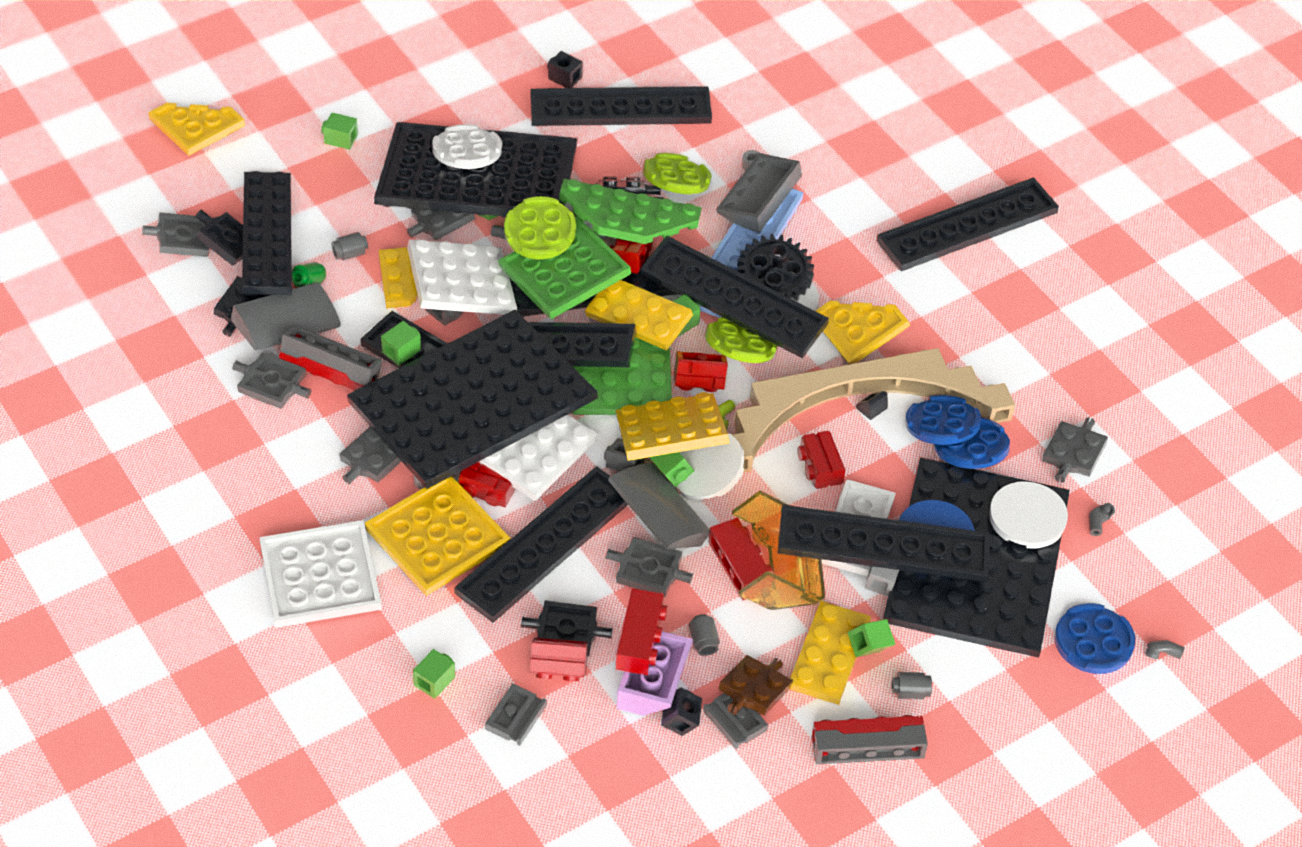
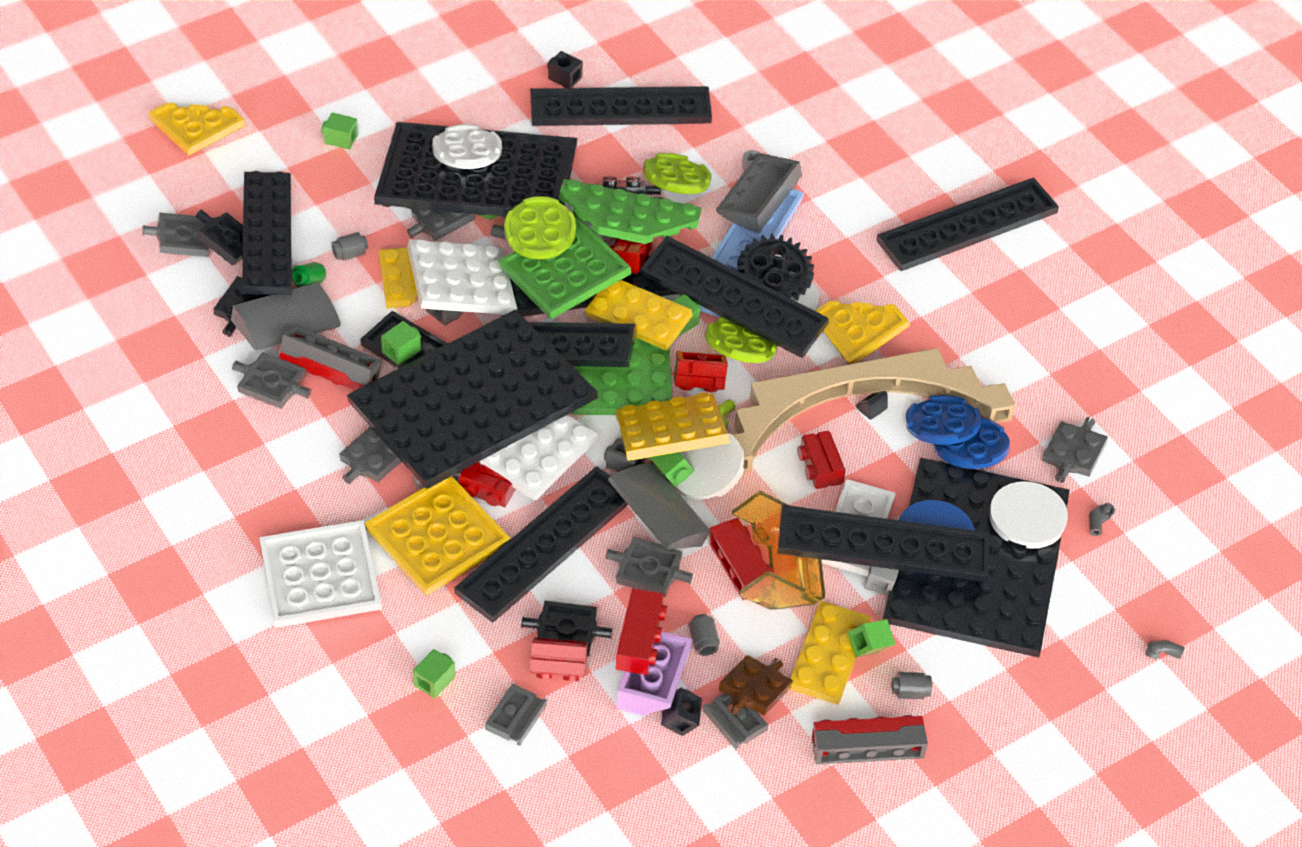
(1094, 639): blue tile -> none

